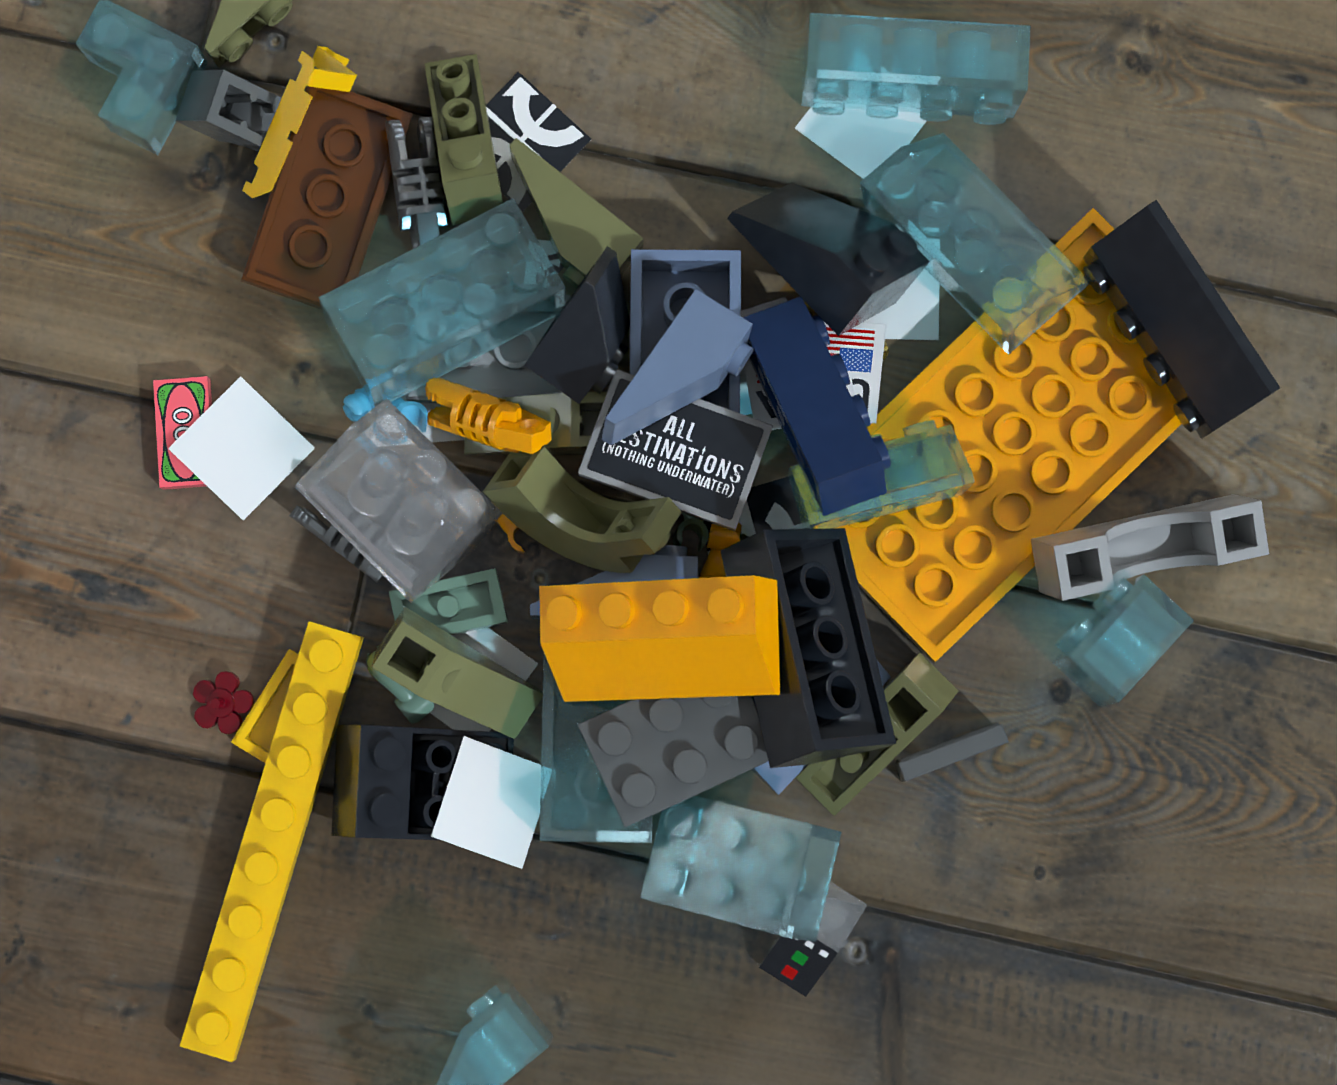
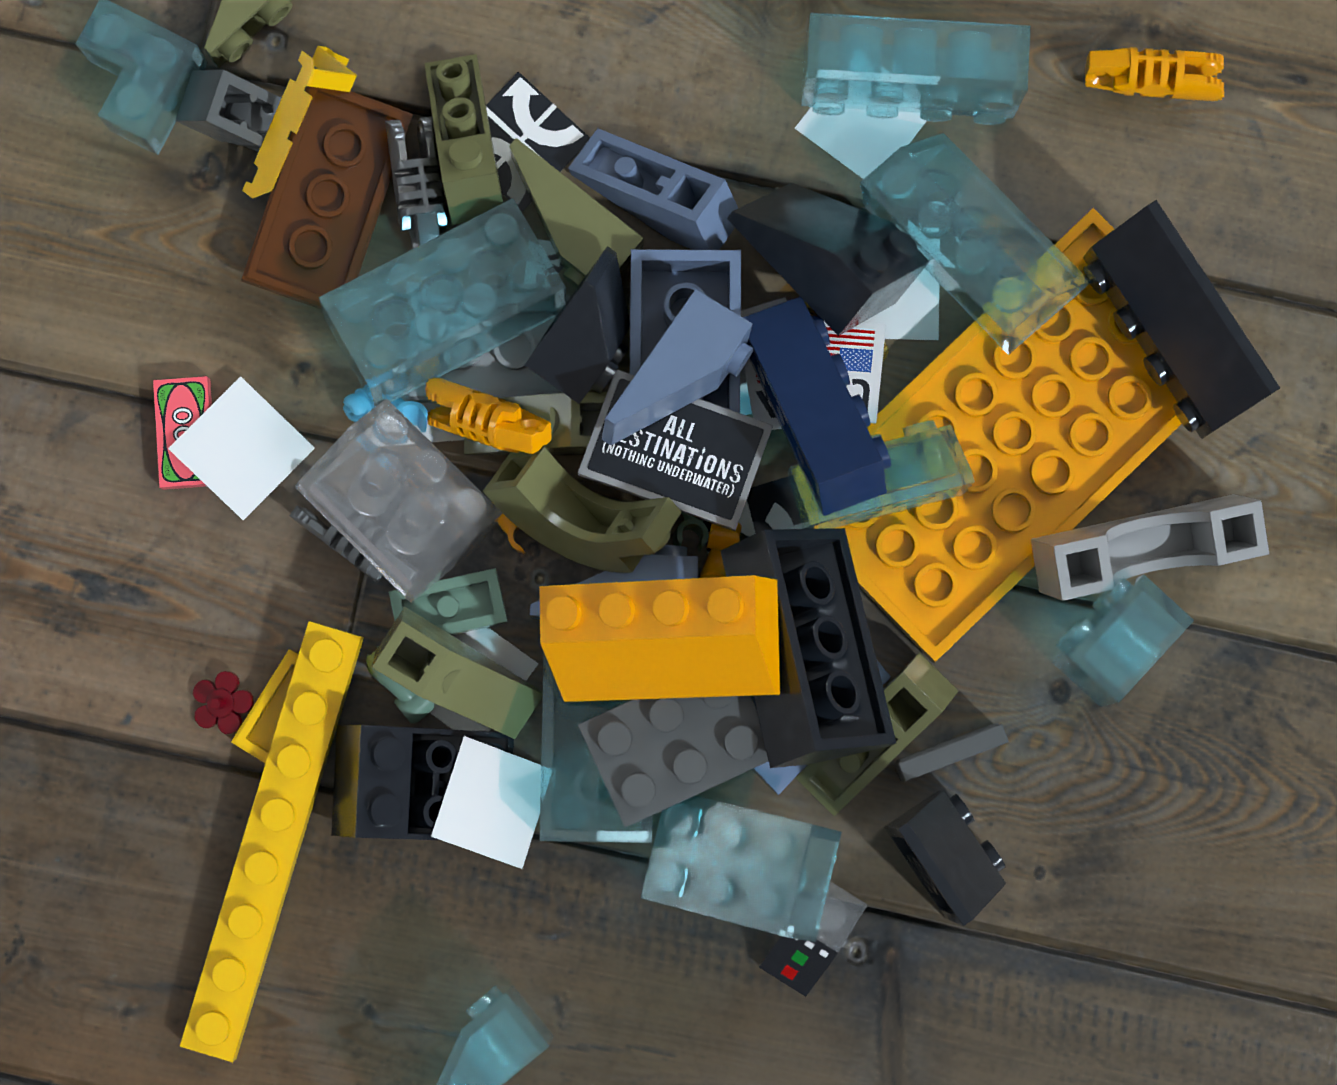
(658, 190): none -> sand blue slope
(948, 857): none -> black slope
(1156, 73): none -> light orange hinge

